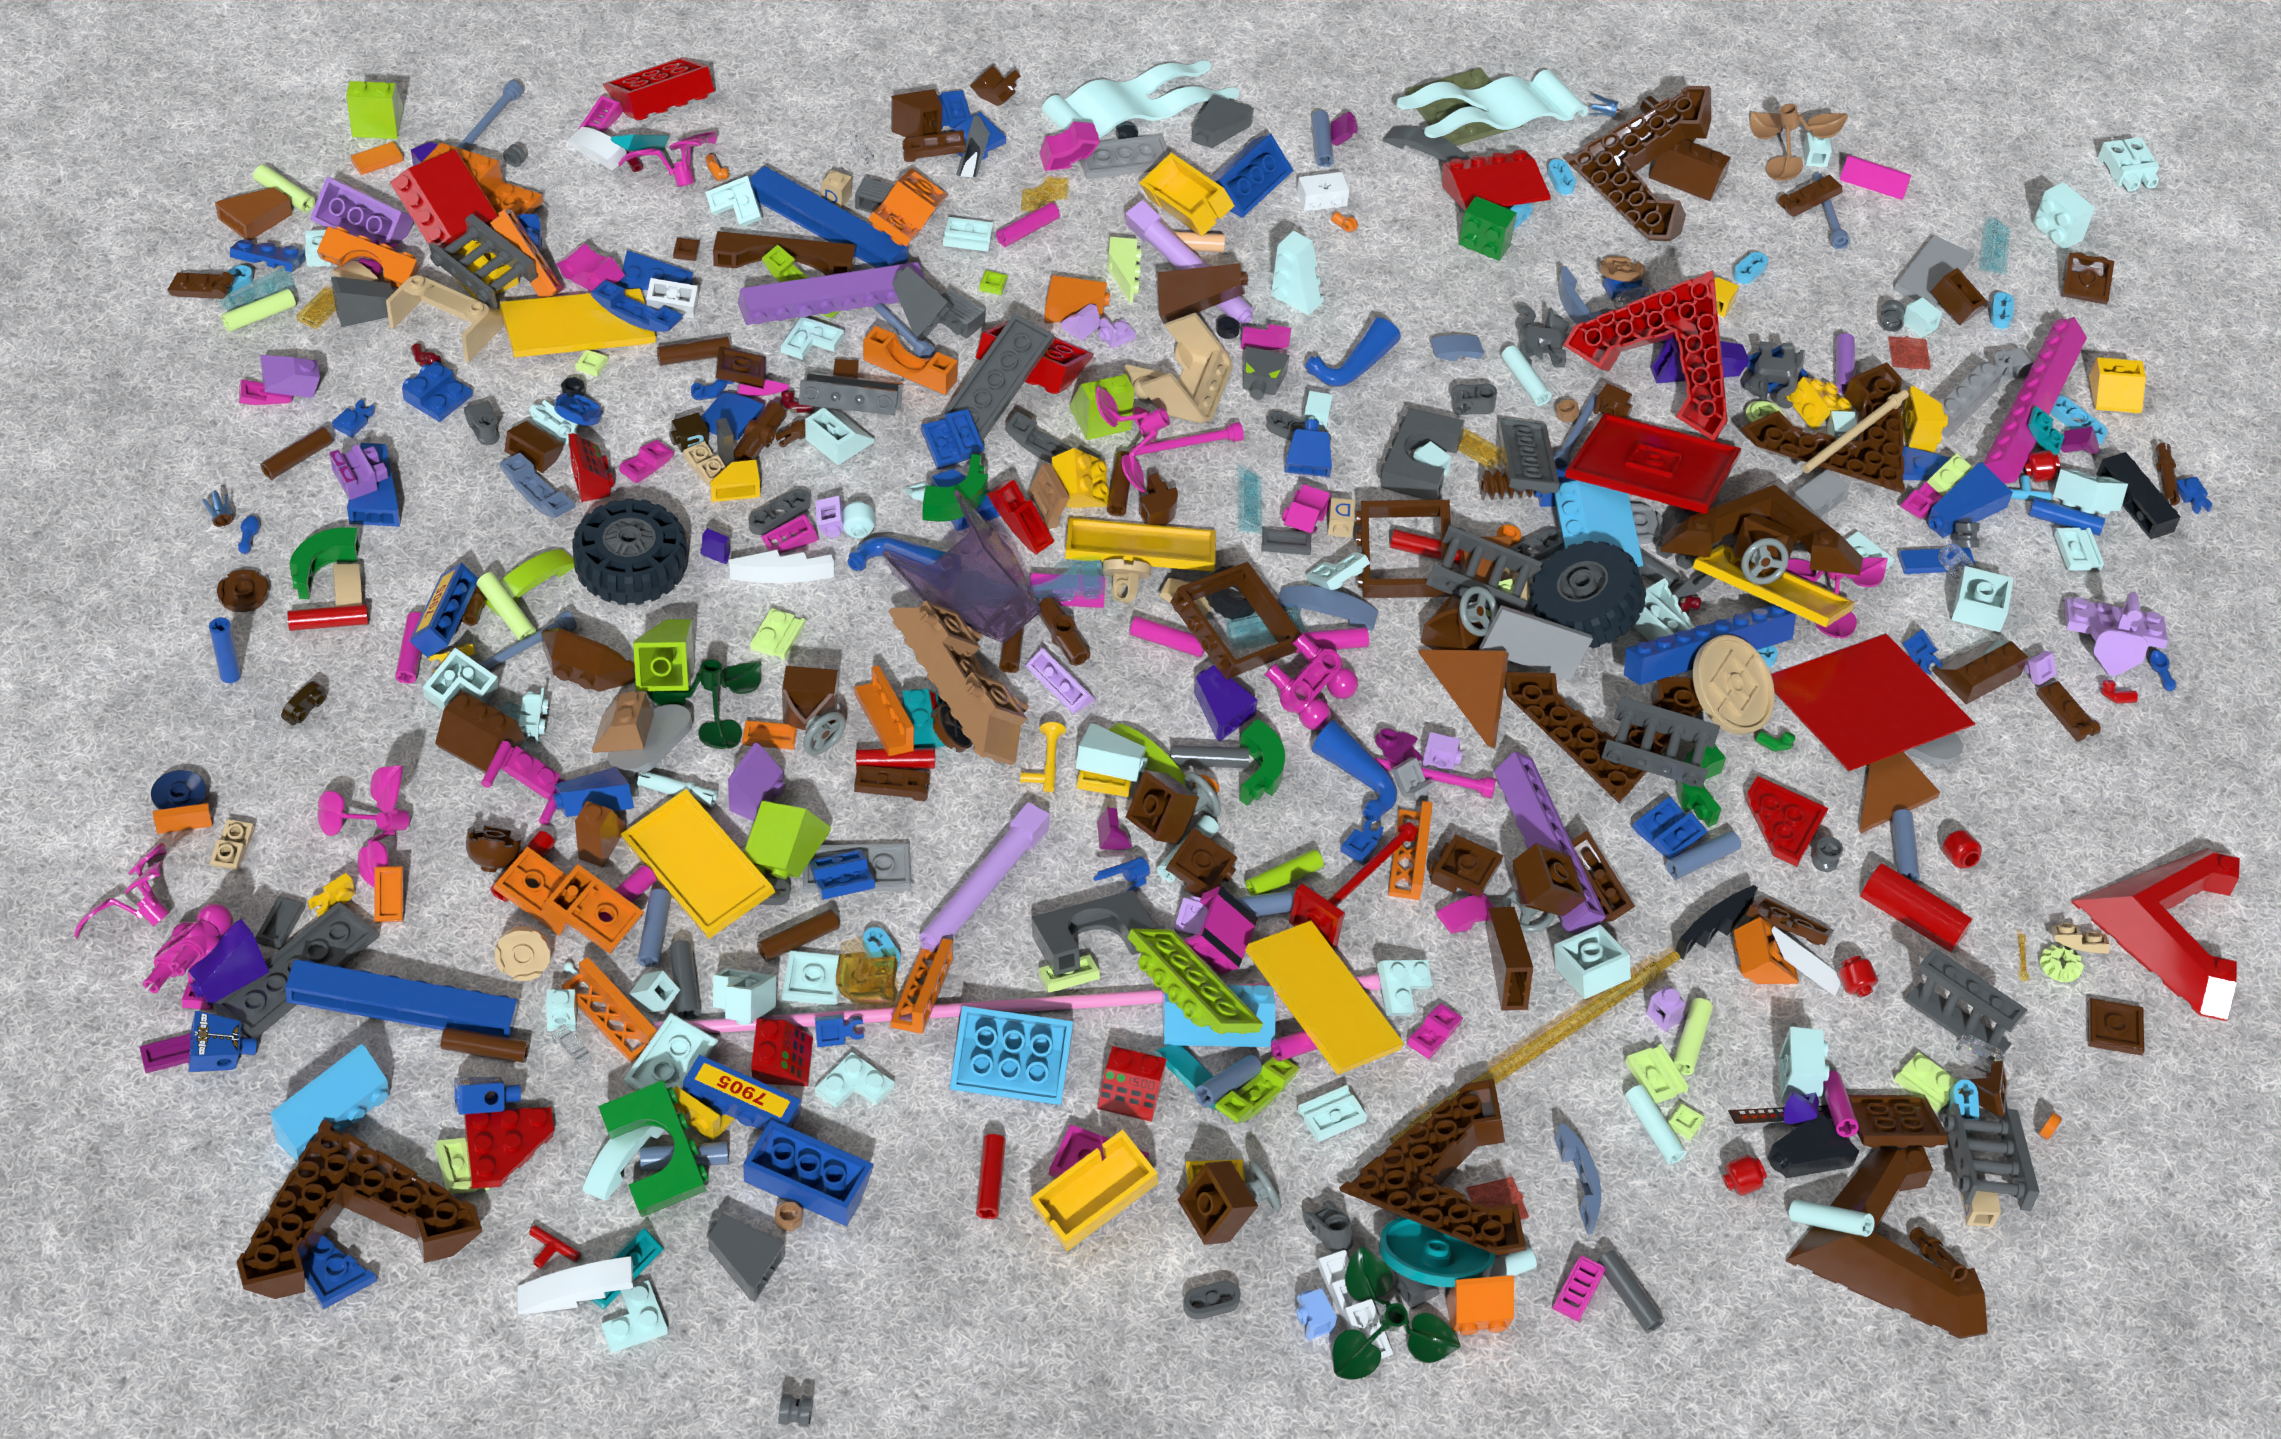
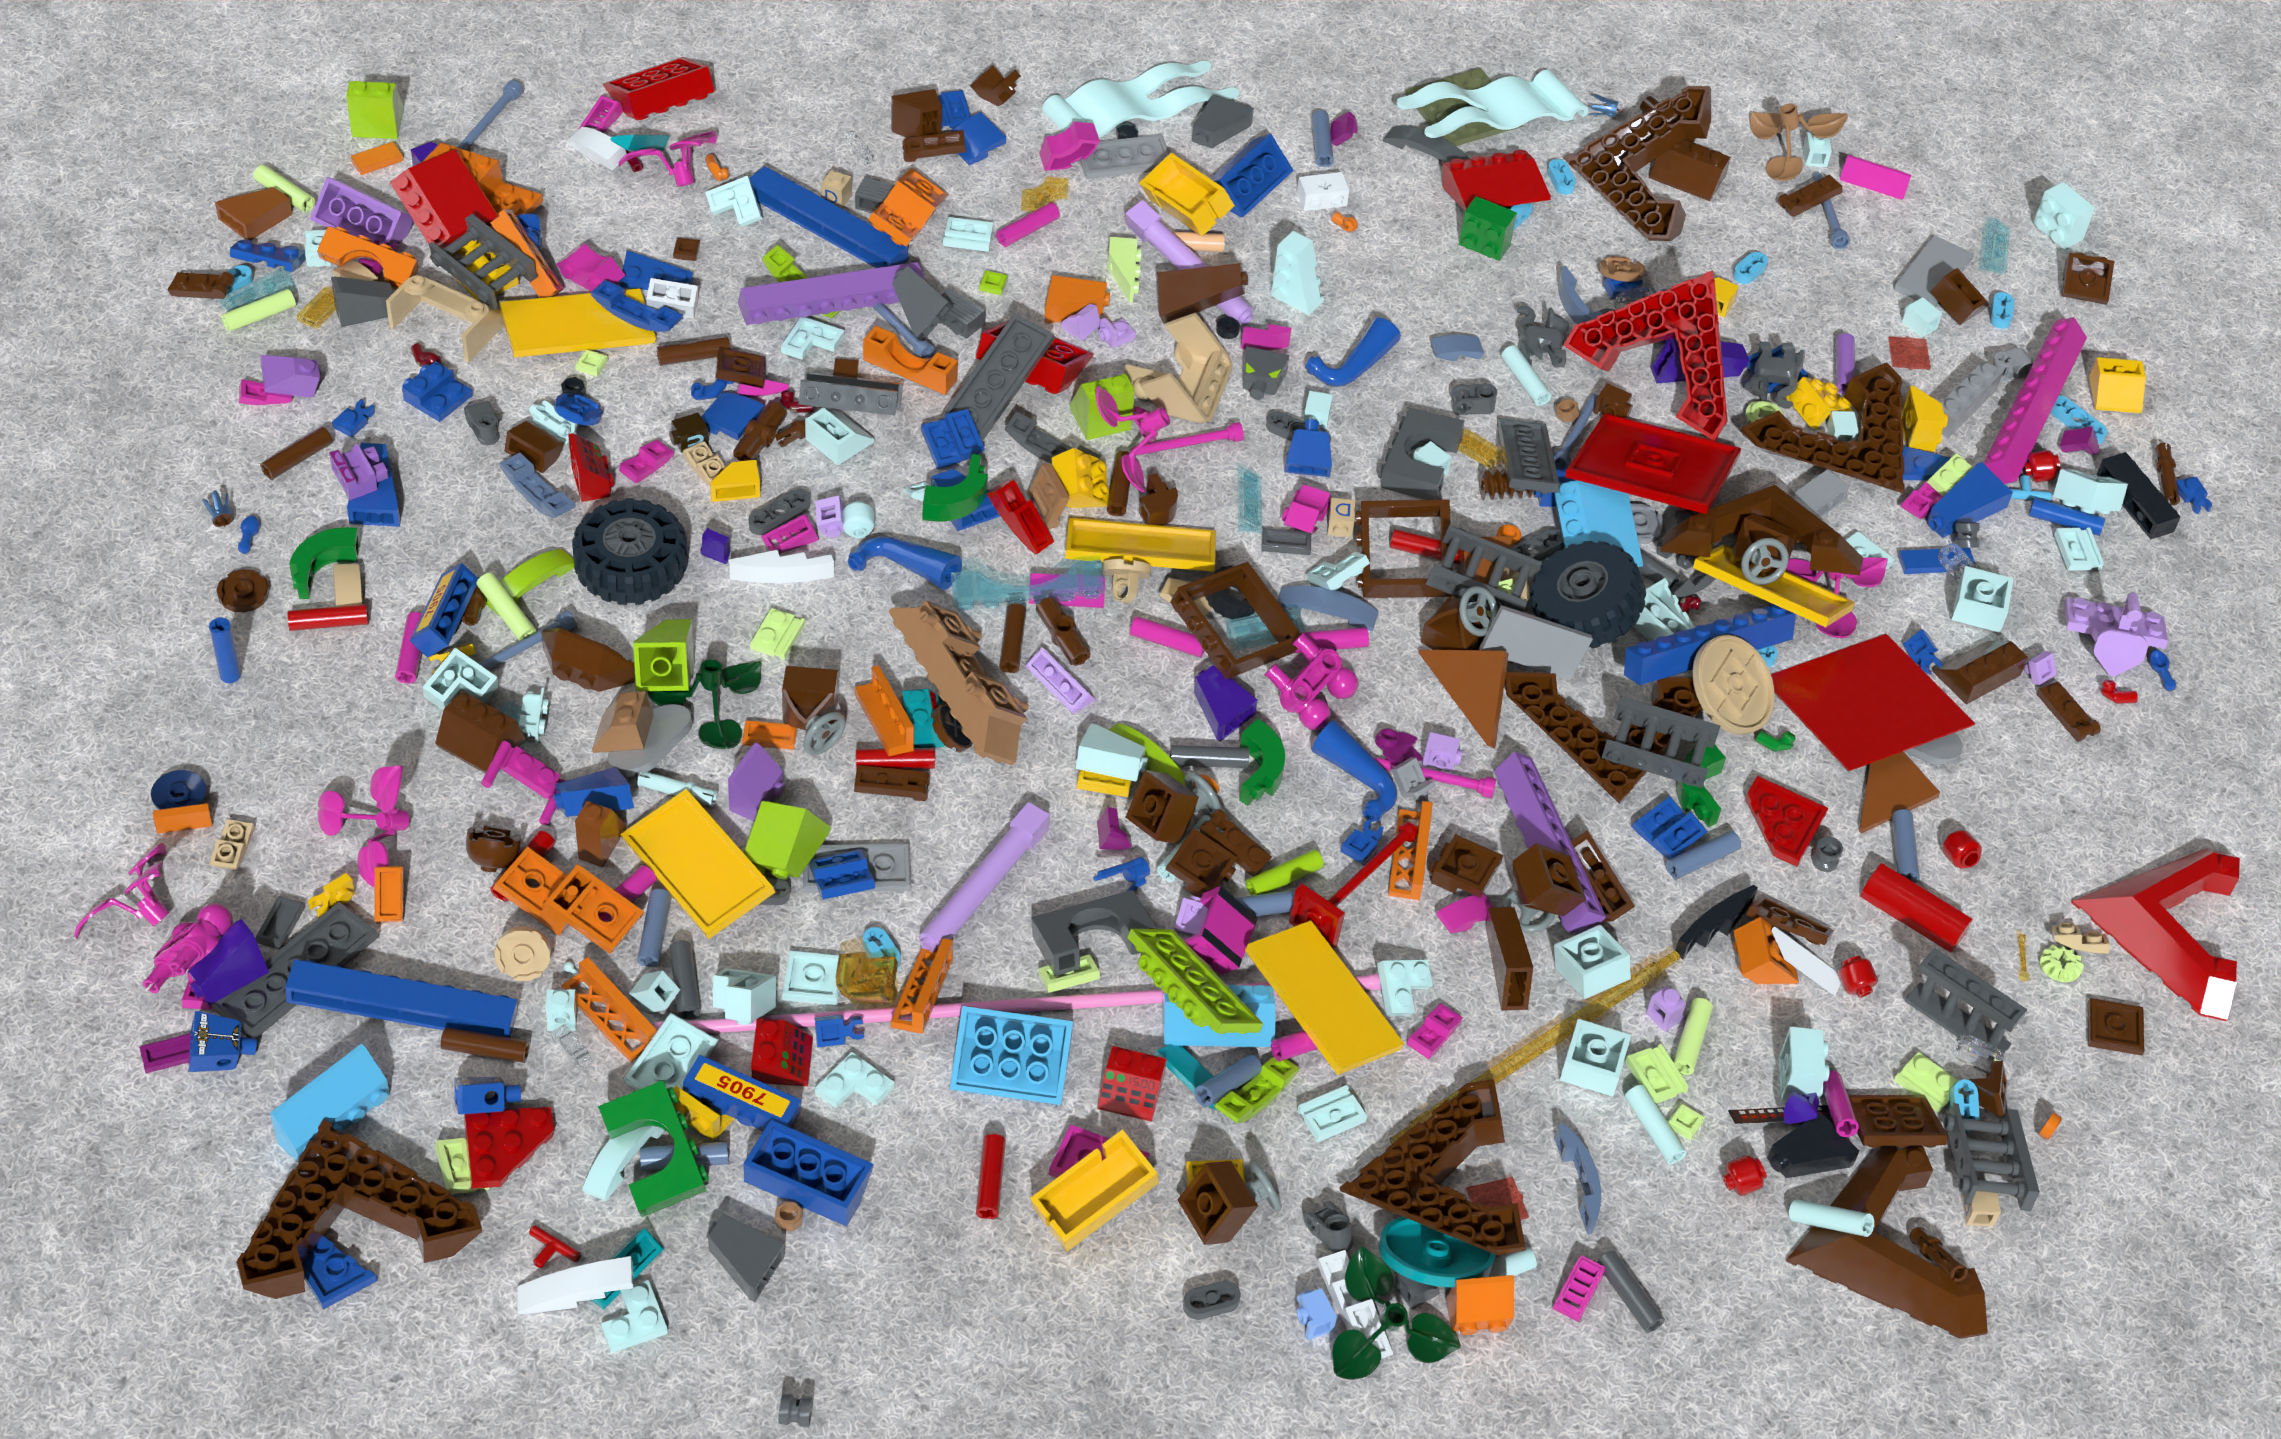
(303, 702): dark brown plate -> none
(514, 155): dark grey bush -> none
(725, 441): flat silver tile -> none
(739, 249): reddish brown arch -> none
(798, 935): reddish brown piece -> none
(974, 579): clear purple windscreen -> none
(975, 148): sticker -> none
(1052, 731): yellow piece -> none
(1250, 854): none -> reddish brown plate
(1595, 1057): none -> light aqua brick
(1892, 315): dark grey wheel -> none
(1894, 401): tan bar -> none
(2043, 432): teal slope -> none
(2130, 165): light aqua hips -> none

